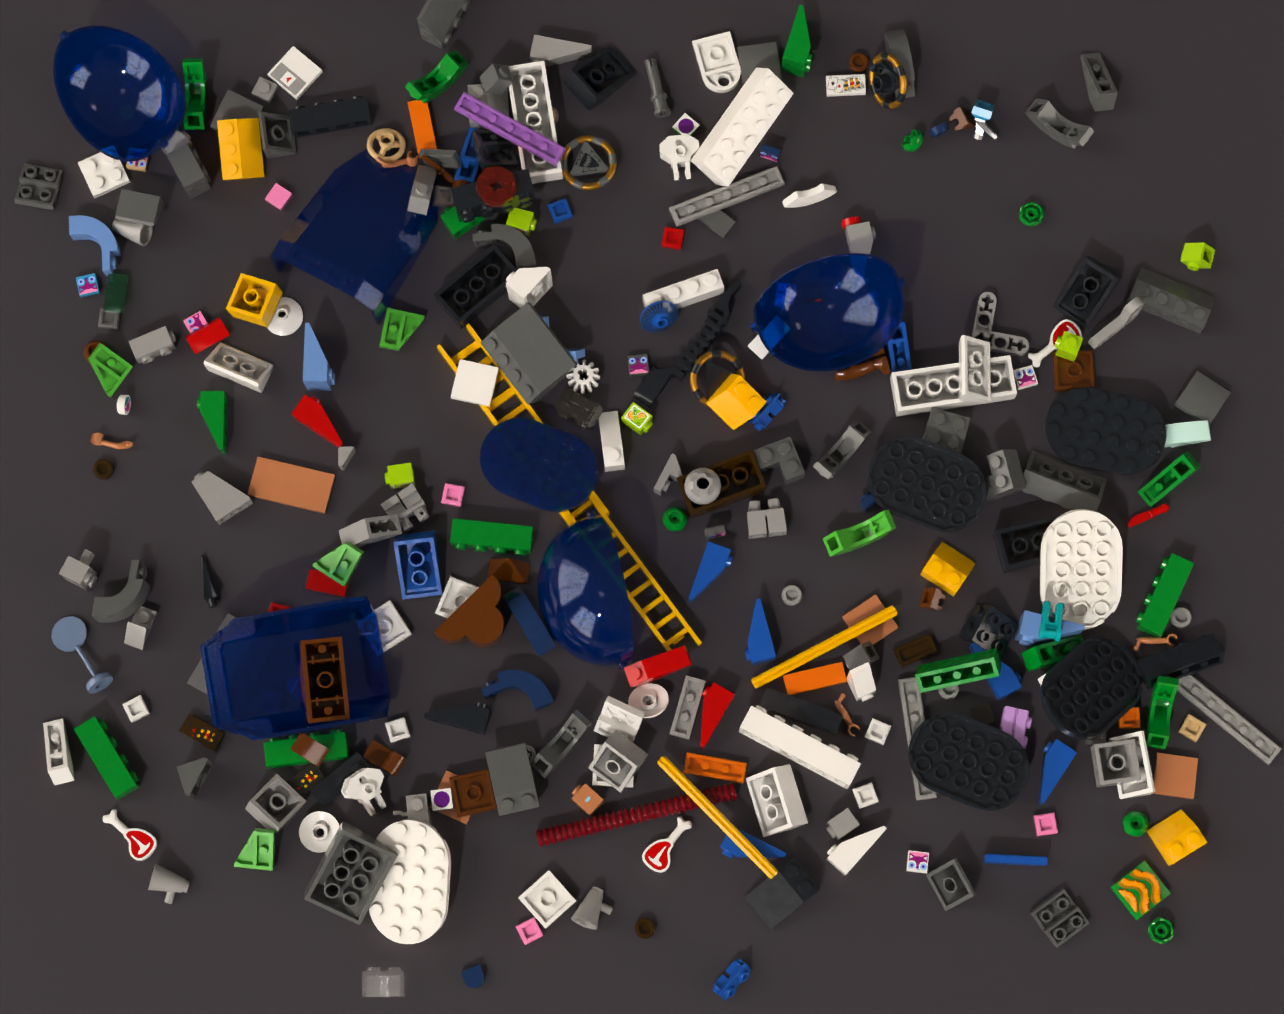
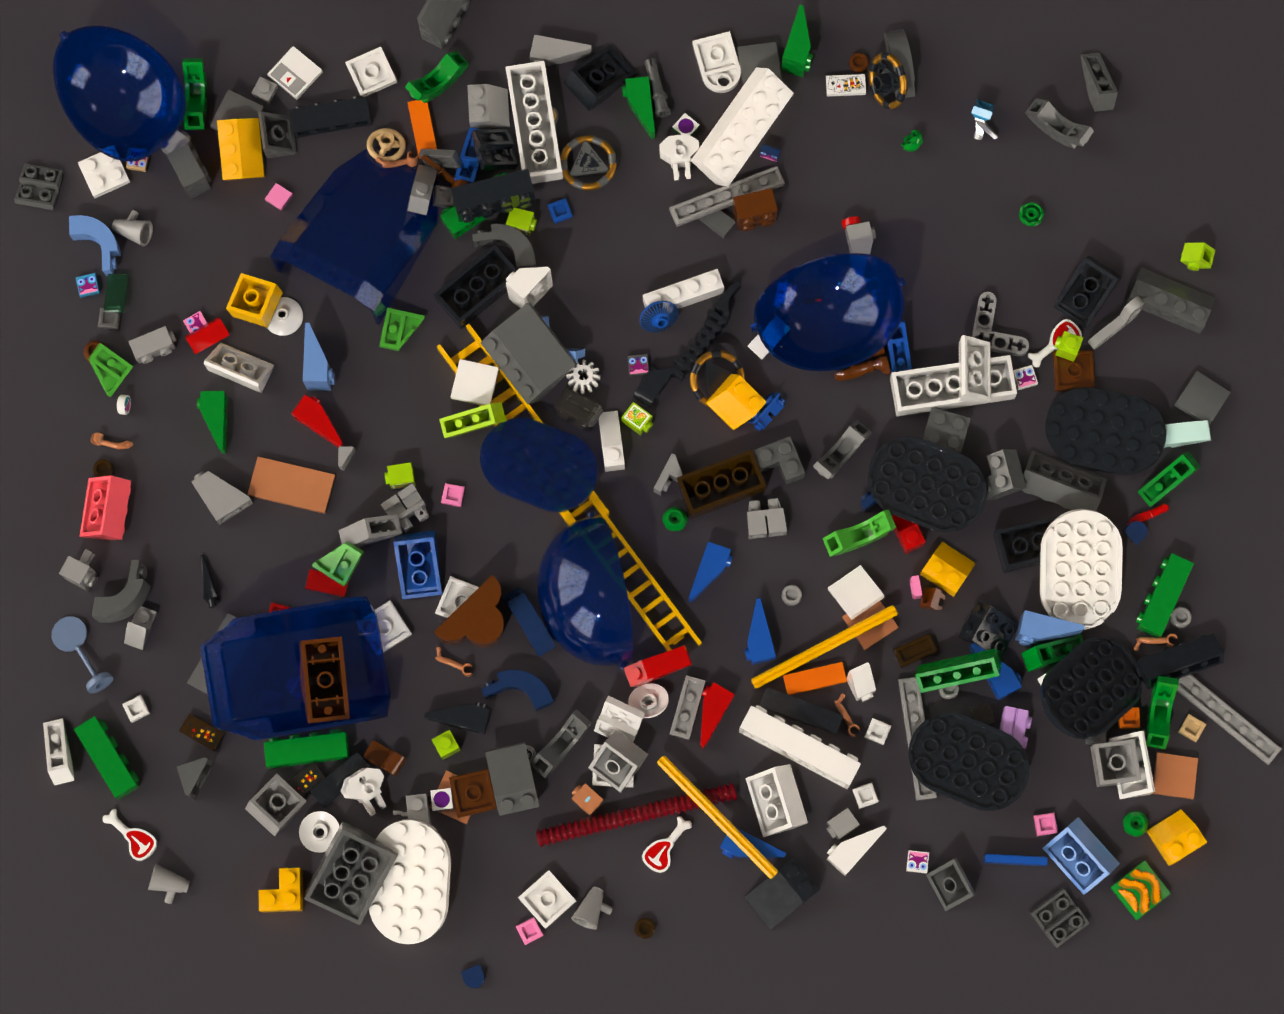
(105, 508): none -> coral slope
(139, 207): dark grey slope -> none
(258, 851): bright green wing -> none
(288, 896): none -> yellow brick
(310, 749): reddish brown panel -> none
(371, 72): none -> white plate
(383, 983): clear brick -> none
(397, 730): white tile -> none
(446, 744): none -> lime brick
(455, 664): none -> nougat piece
(472, 420): none -> lime brick
(491, 536): green brick -> none
(496, 79): dark grey brick -> none
(502, 195): clear red plate -> none
(509, 570): reddish brown slope -> none
(510, 129): medium lavender tile -> none
(639, 100): none -> green slope
(672, 238): red tile -> none
(698, 495): light grey piece -> none
(714, 532): flat silver tile -> none
(715, 767): orange tile -> none
(738, 973): blue hinge -> none
(755, 210): none -> reddish brown brick
(810, 196): white tile -> none
(856, 592): none -> white tile
(861, 655): dark grey brick -> none
(908, 534): none -> red slope
(915, 587): none -> bright pink tile
(939, 130): dark blue tile -> none
(964, 118): reddish brown tile -> none
(1051, 629): teal piece -> none
(1054, 764): blue slope -> none
(1081, 856): none -> medium blue slope
(1136, 531): none -> dark blue tile
(1165, 925): green plate -> none

